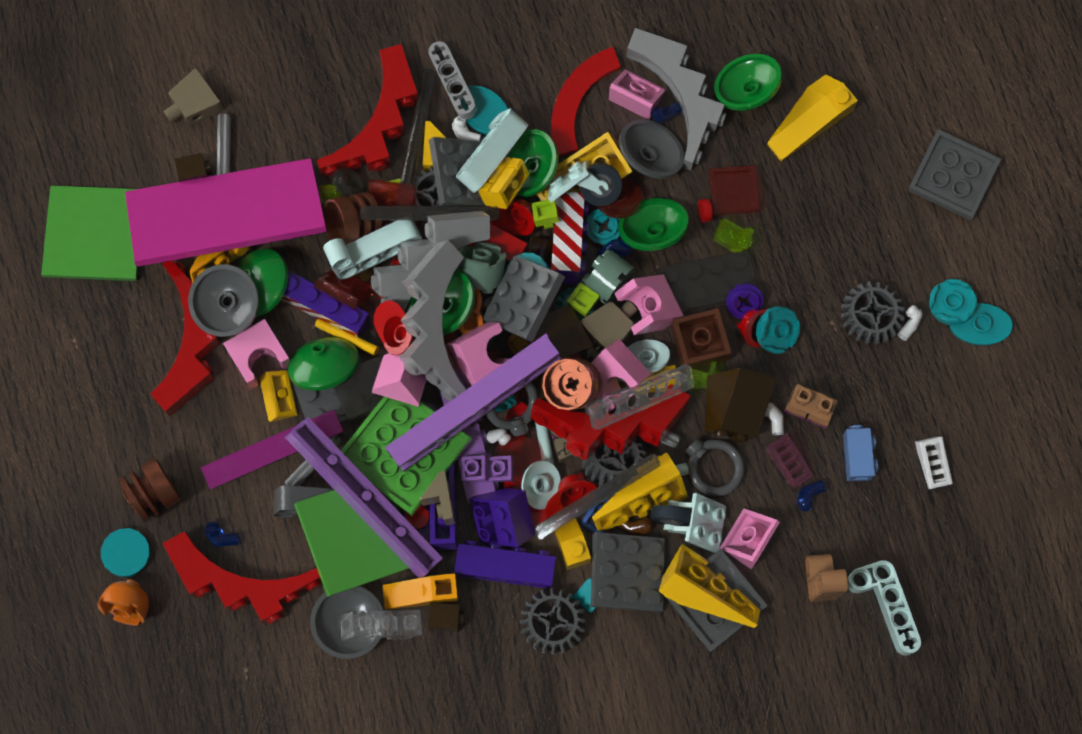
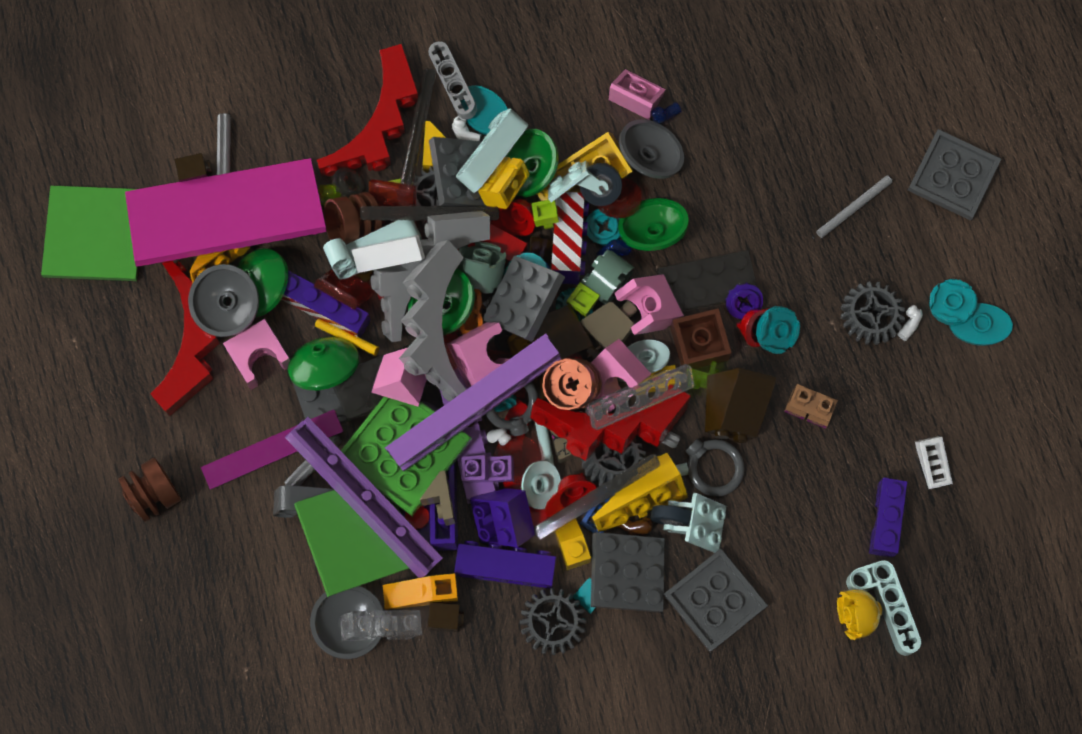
(125, 552): teal tile -> none
(125, 601): orange cylinder -> none
(192, 100): dark tan torso -> none
(218, 537): clear blue arm -> none
(265, 595): red arch -> none
(278, 395): yellow slope -> none
(388, 253): none -> white tile
(391, 329): red piece -> none
(572, 94): red tile -> none
(688, 86): light grey arch -> none
(697, 587): yellow wedge -> none
(705, 210): red tile -> none
(733, 236): clear neon green bracket -> none
(734, 190): clear red plate -> none
(748, 82): green dish -> none
(749, 537): bright pink slope -> none
(776, 418): white arm -> none
(777, 458): clear pink slope -> none
(806, 494): clear blue arm -> none
(815, 112): yellow wedge -> none
(822, 579): medium nougat beam -> none
(854, 206): none -> light grey bar
(859, 453): medium blue brick -> none
(859, 613): none -> yellow cylinder
(888, 523): none -> dark purple arch

